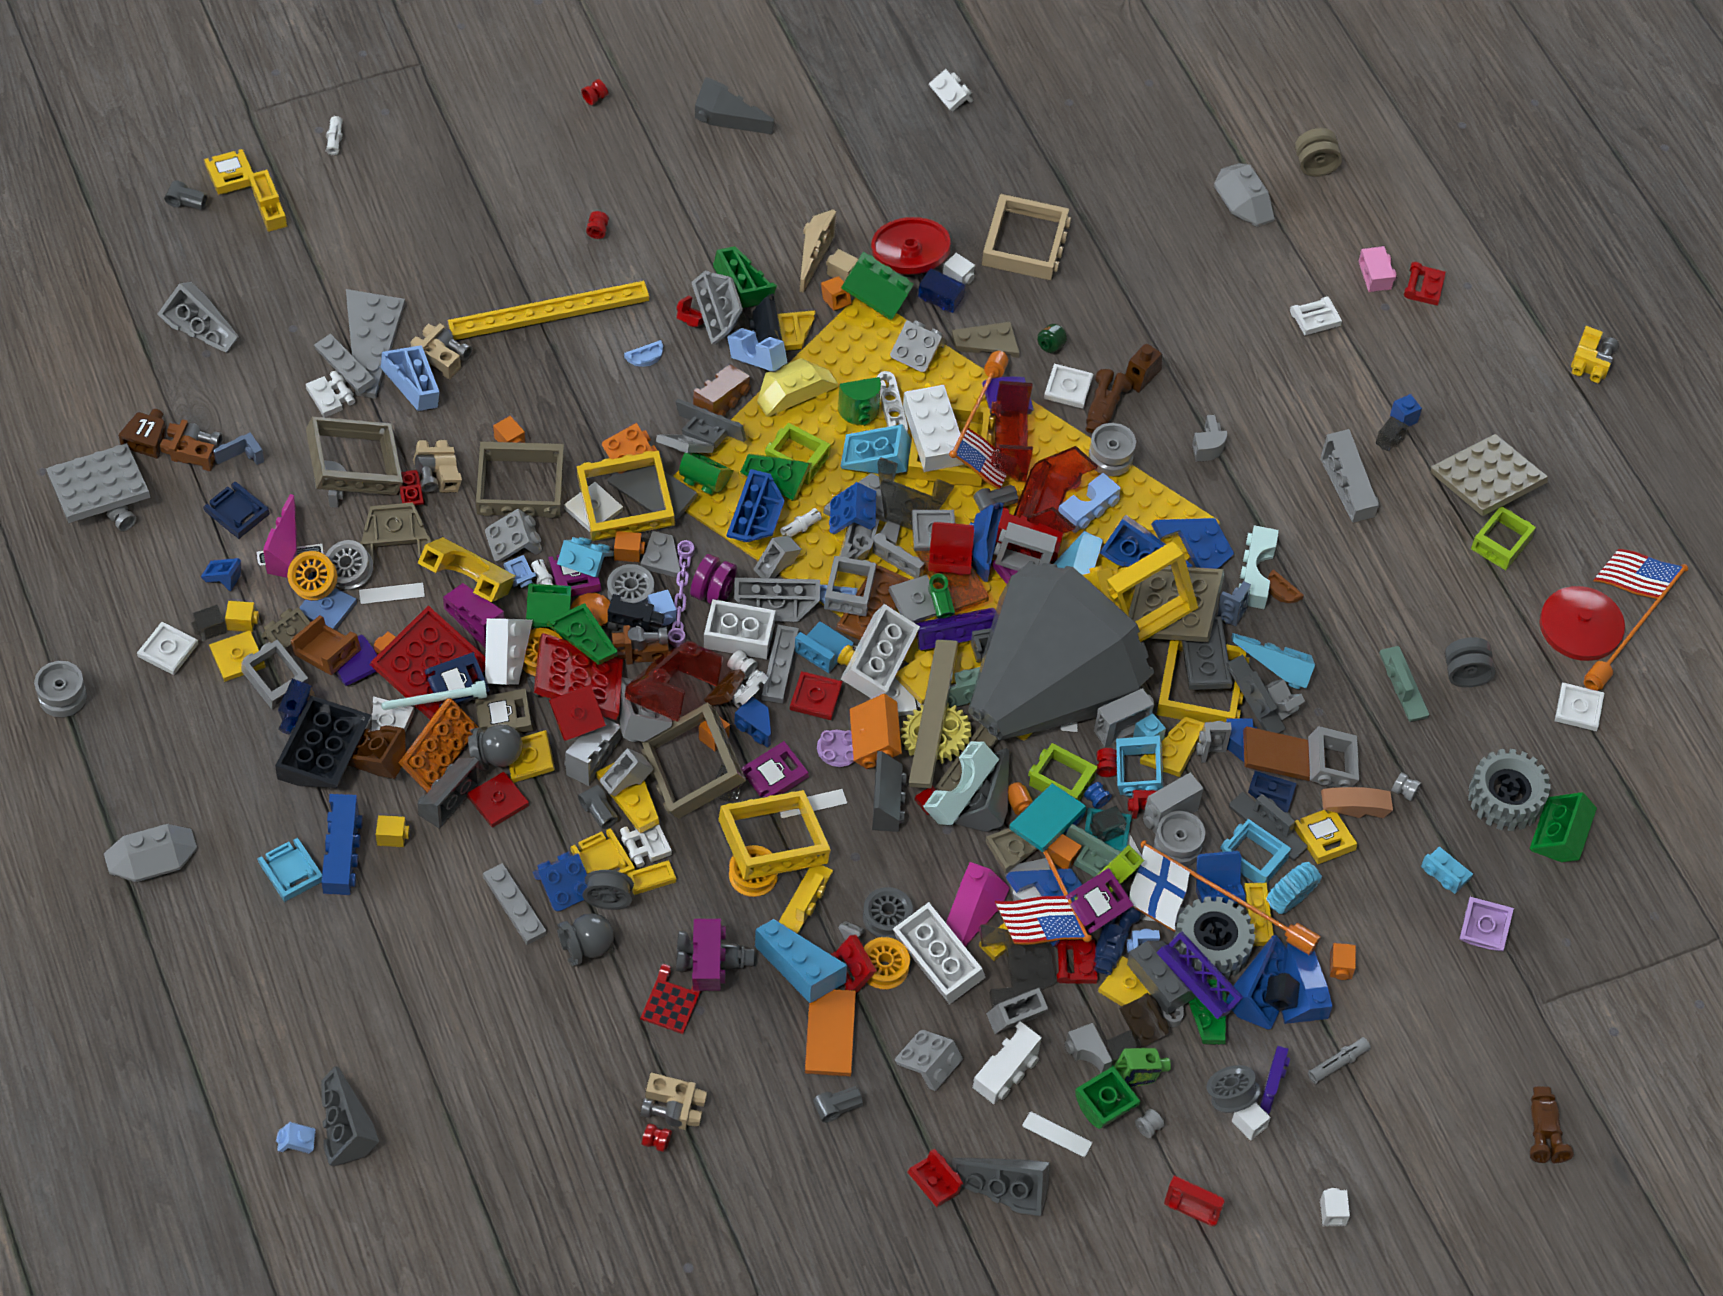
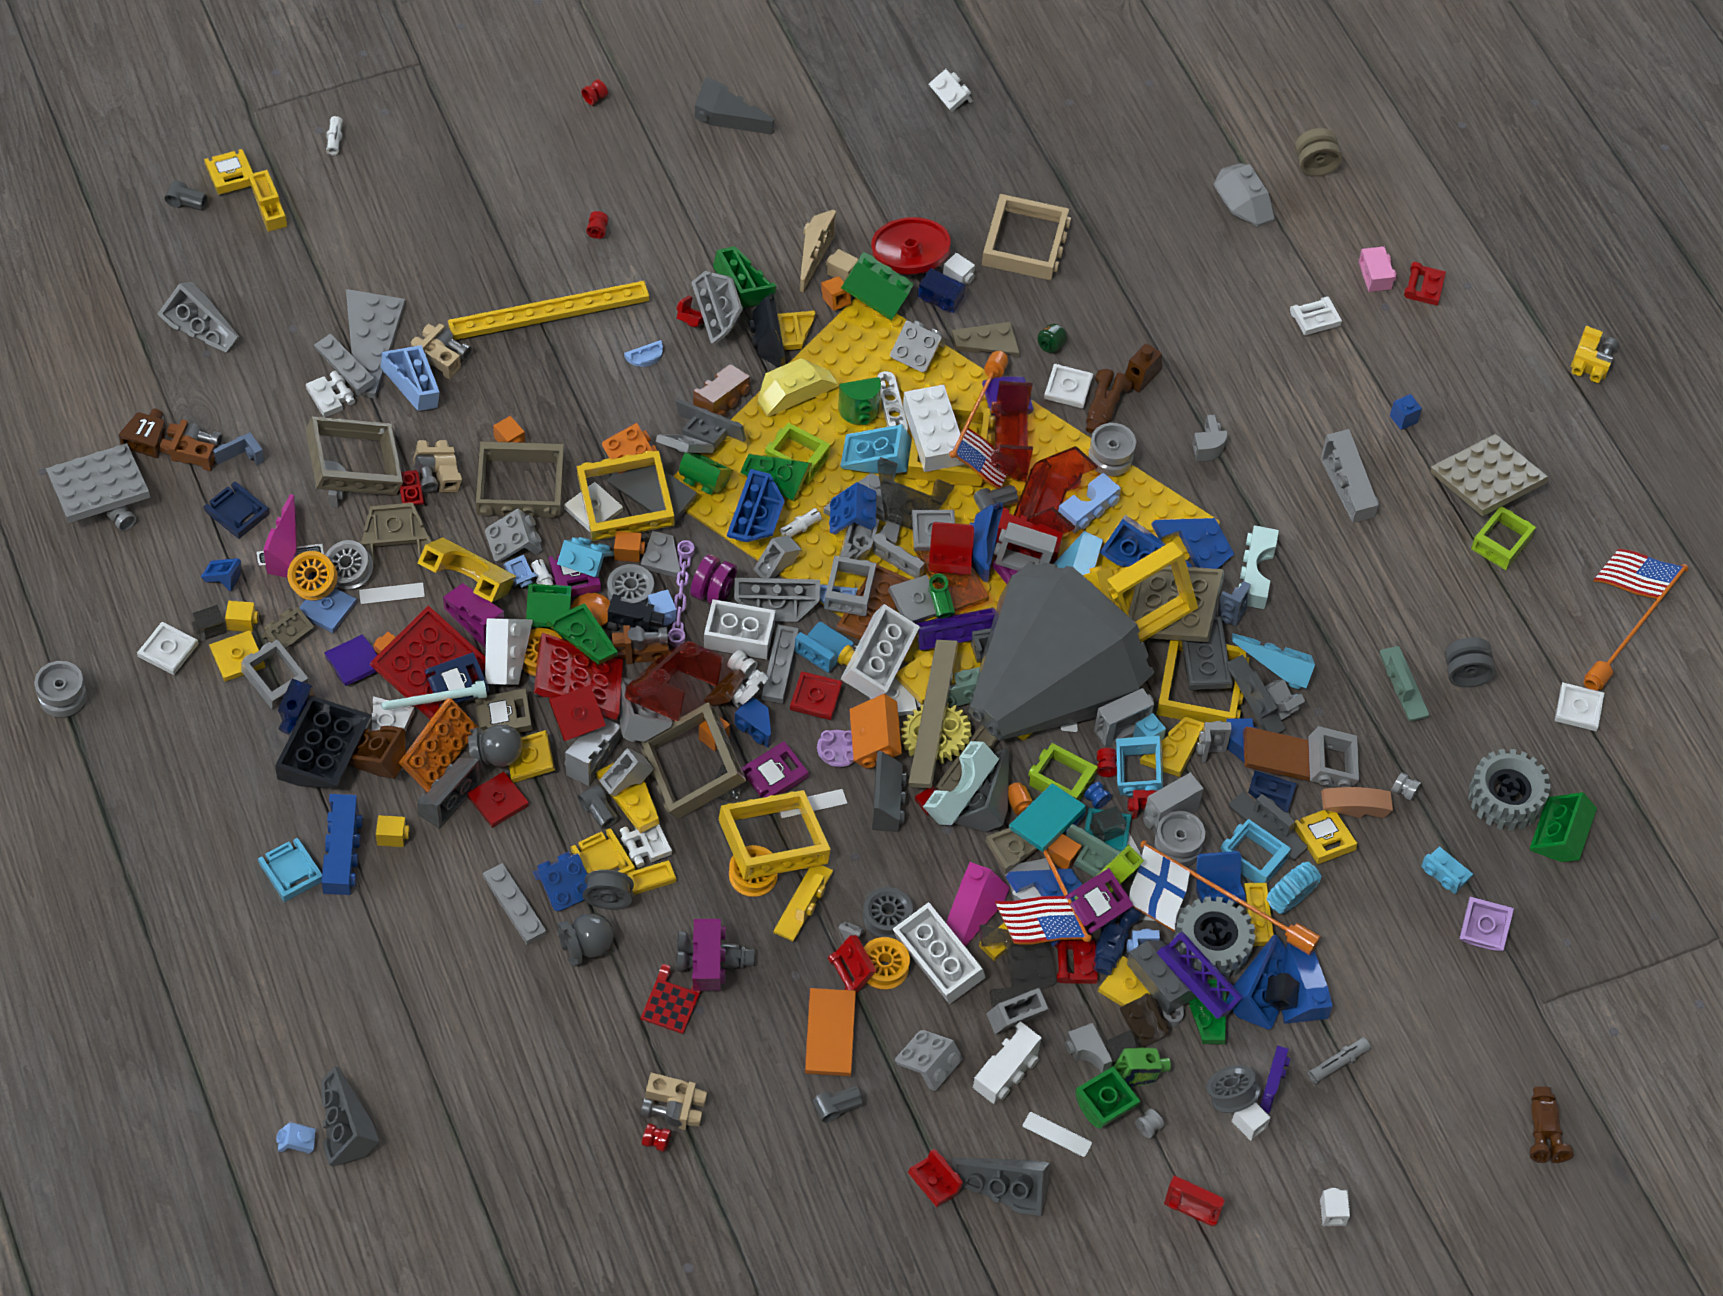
(151, 852): light grey wedge -> none
(325, 646): dark orange panel -> none
(767, 354): light blue arch -> none
(800, 961): dark azure wedge -> none
(1282, 589): dark orange tile -> none
(1342, 961): orange brick -> none
(1391, 434): clear smoke brick -> none
(1582, 623): red dish -> none

